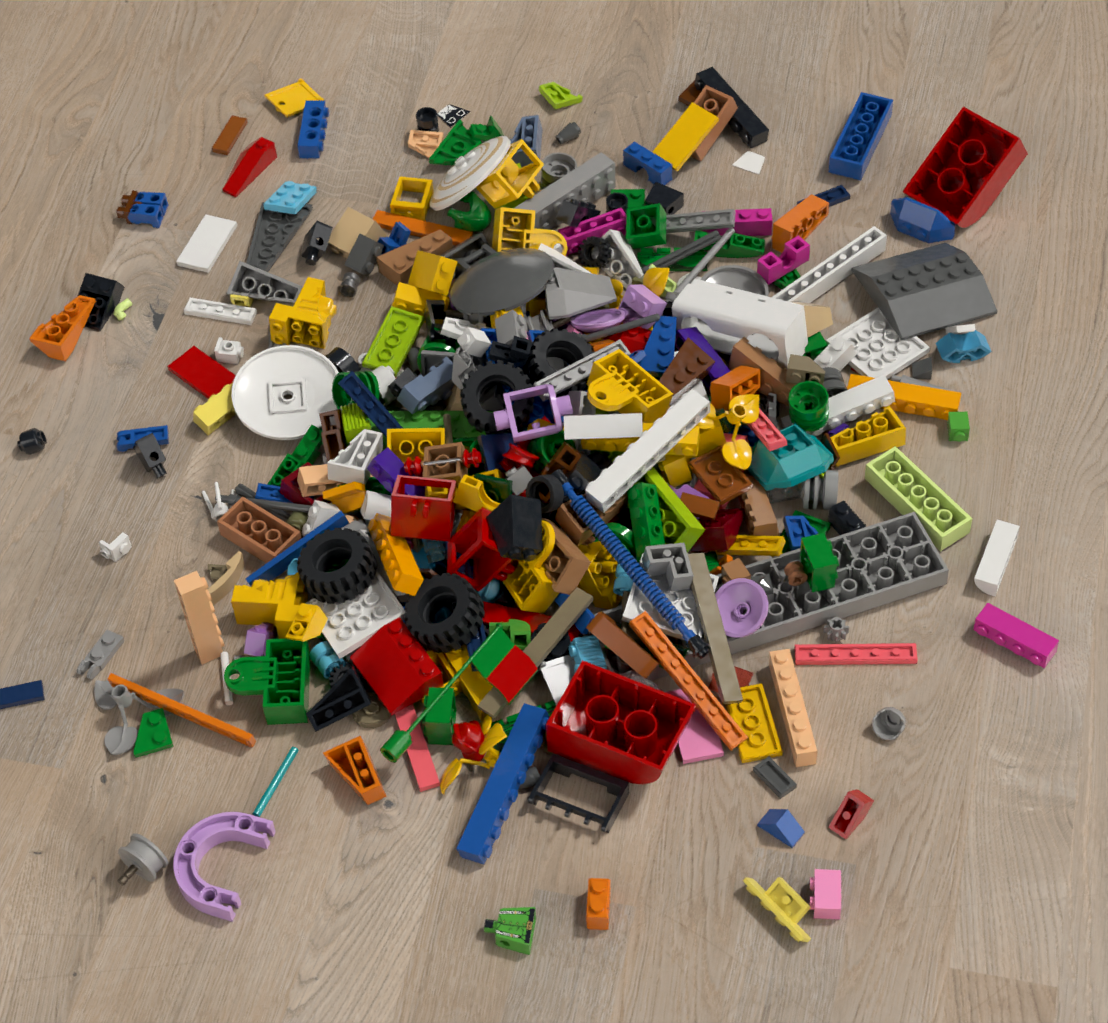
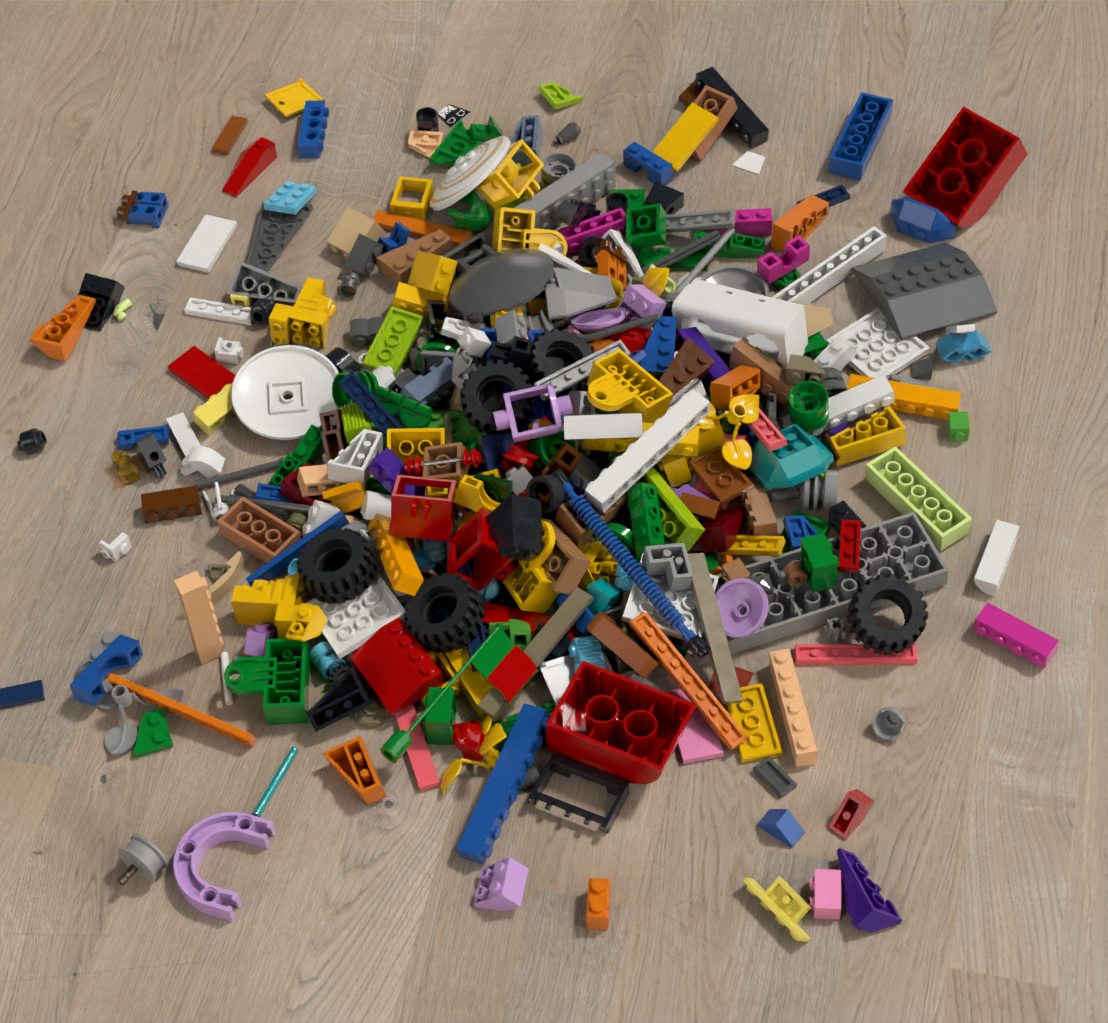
(119, 654): none -> blue arch
(126, 468): none -> clear yellow leg
(171, 504): none -> reddish brown brick
(183, 433): none -> white tile
(203, 460): none -> white brick
(239, 474): none -> dark grey bar
(261, 311): none -> black head
(313, 248): black torso -> none
(364, 330): none -> dark grey brick
(405, 410): none -> green windscreen
(501, 885): none -> lavender slope
(513, 928): bright green torso -> none
(603, 594): none -> teal slope
(611, 262): none -> orange hips
(849, 546): none -> red plate
(862, 896): none -> dark purple wedge
(901, 594): none -> black tyre

